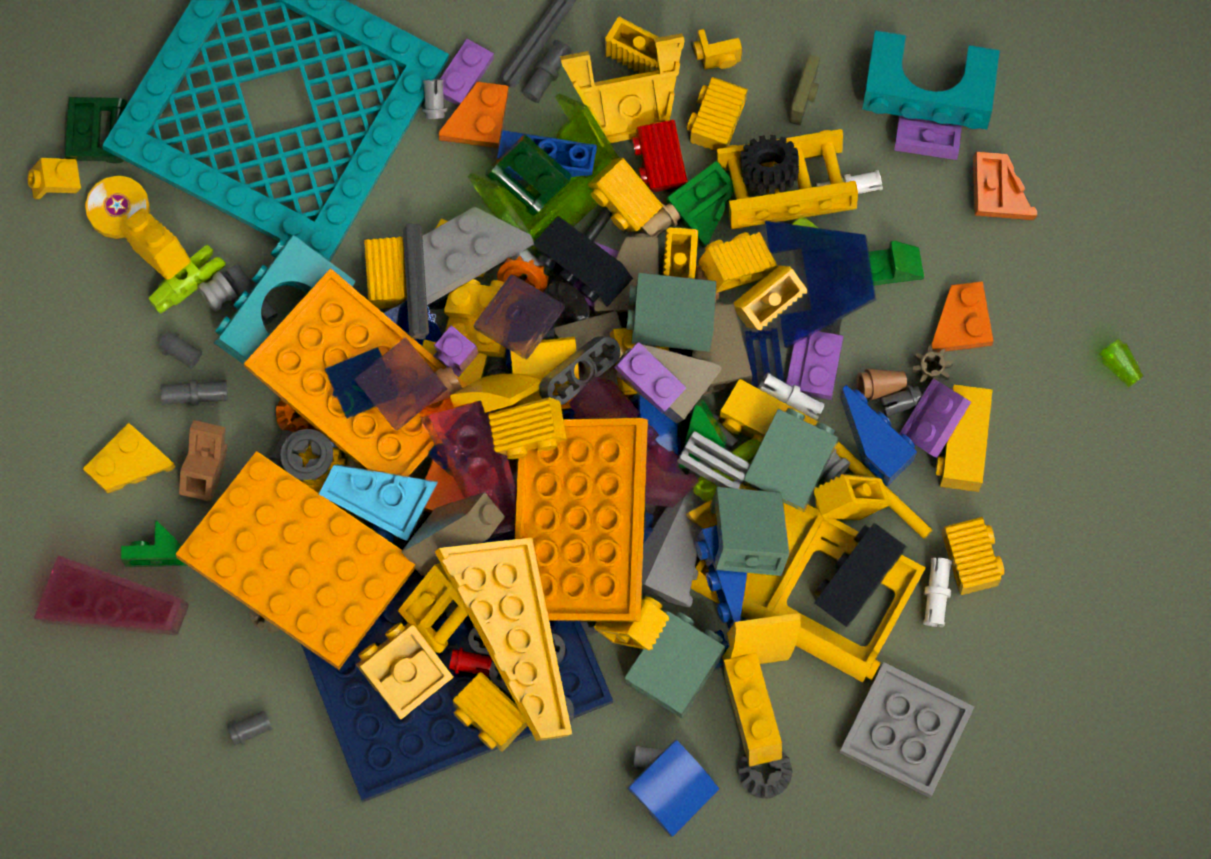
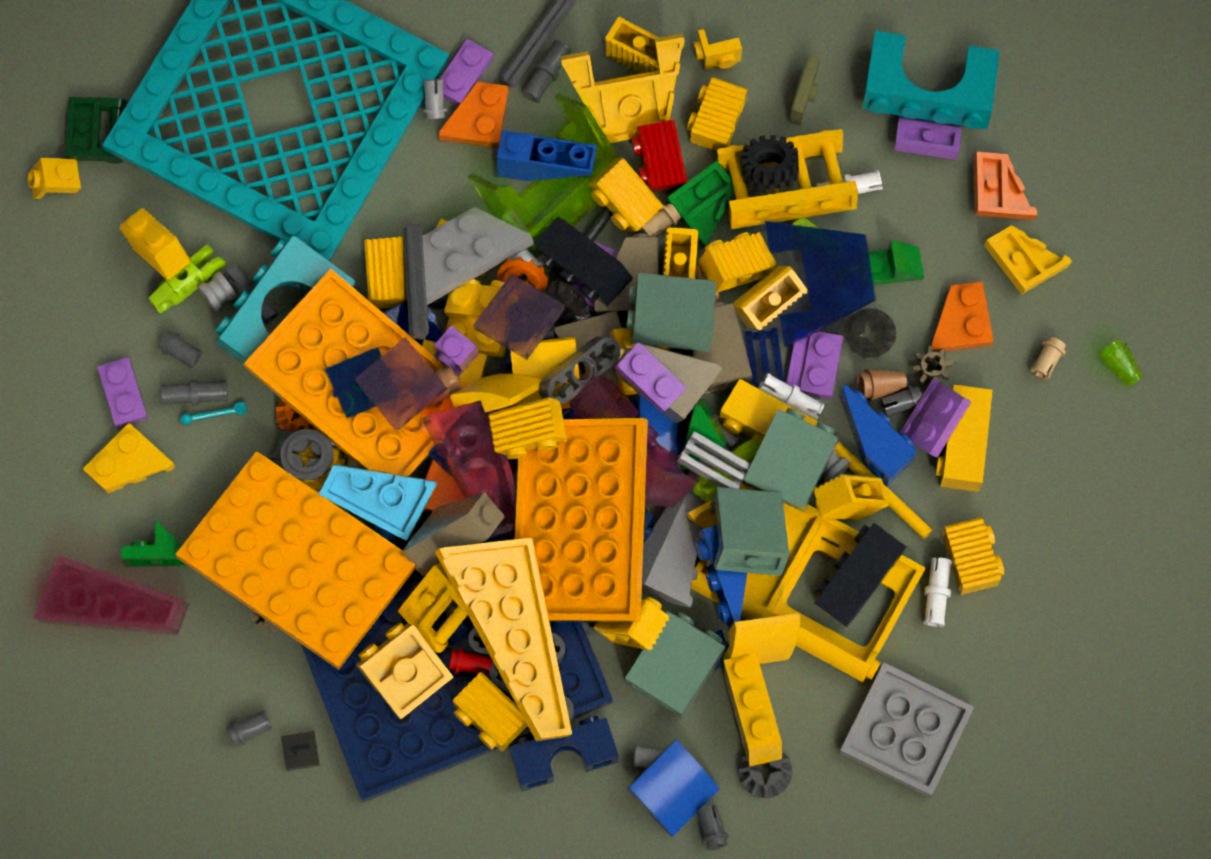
(113, 203): yellow tile -> none
(122, 392): none -> medium lavender plate
(204, 461): medium nougat brick -> none
(239, 408): none -> teal hinge
(300, 750): none -> clear smoke tile
(533, 166): dark green plate -> none
(589, 740): none -> dark blue arch
(712, 828): none -> dark grey pin
(877, 321): none -> clear smoke gear
(1024, 258): none -> yellow wing
(1048, 358): none -> tan pin

